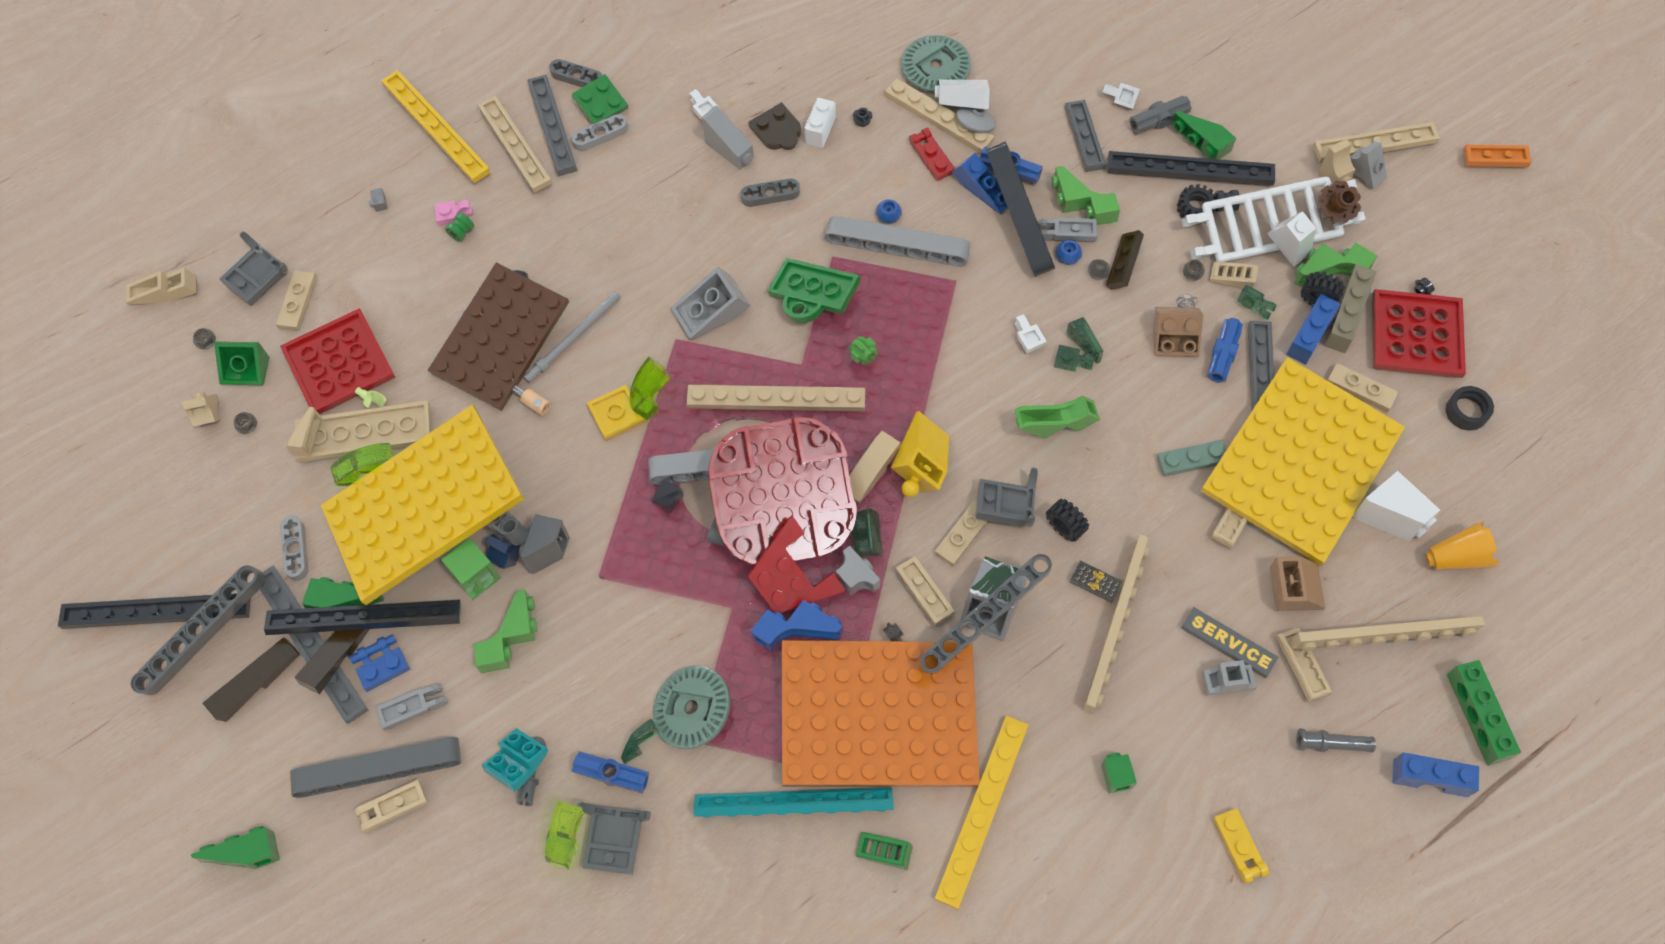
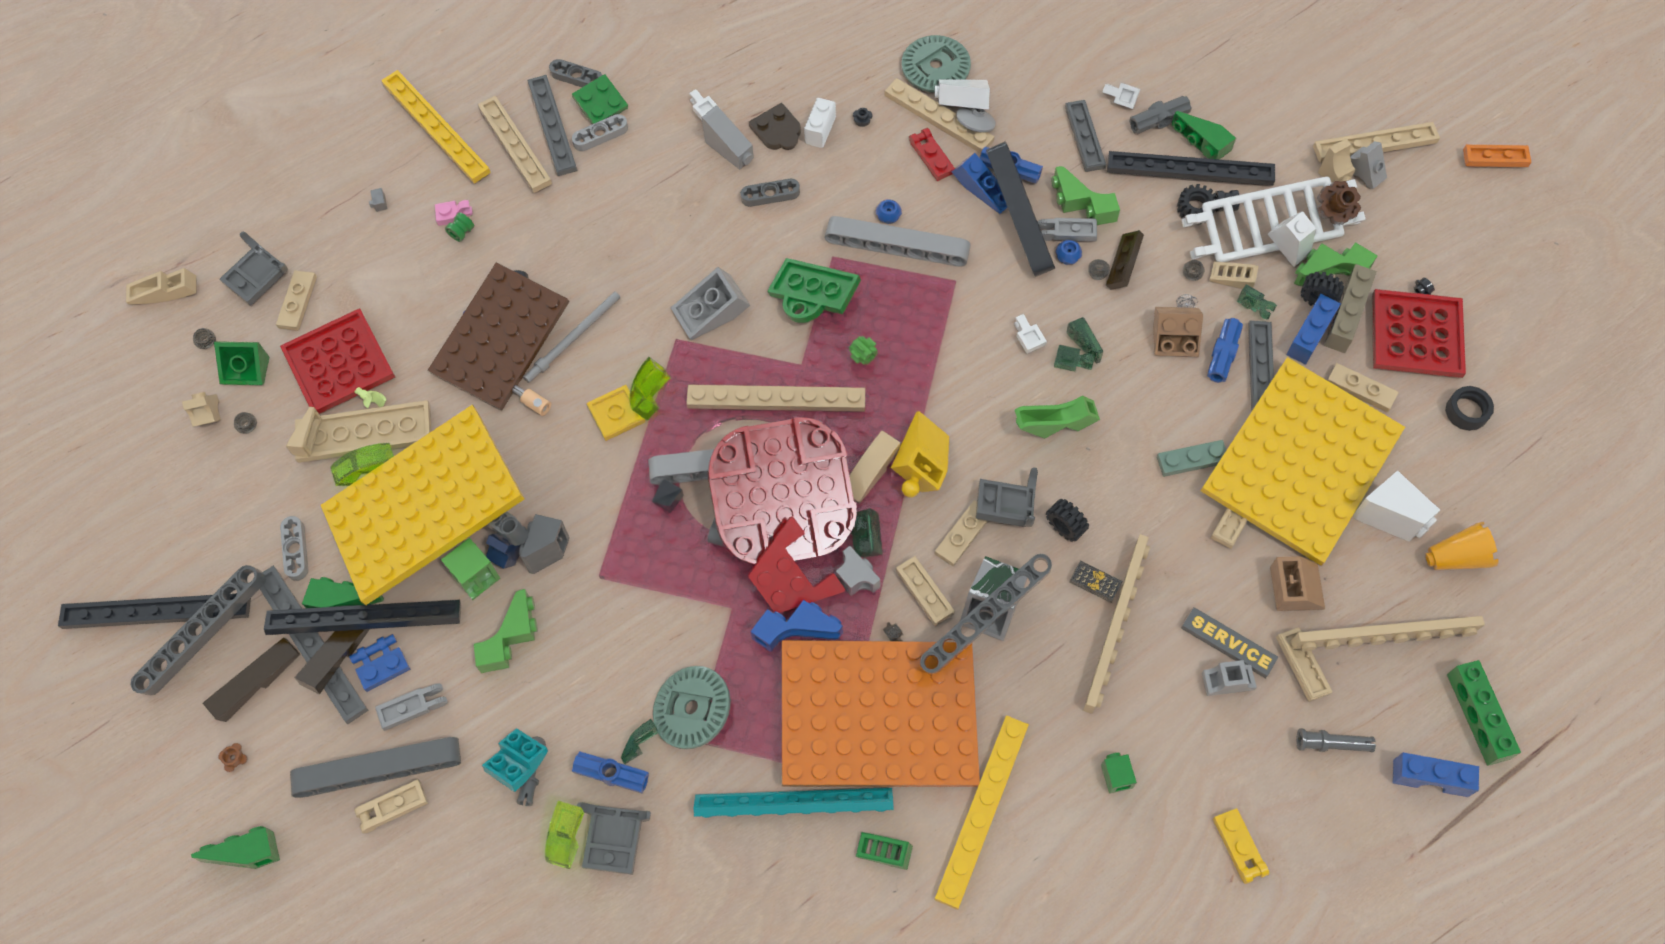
(226, 754): none -> dark orange plate

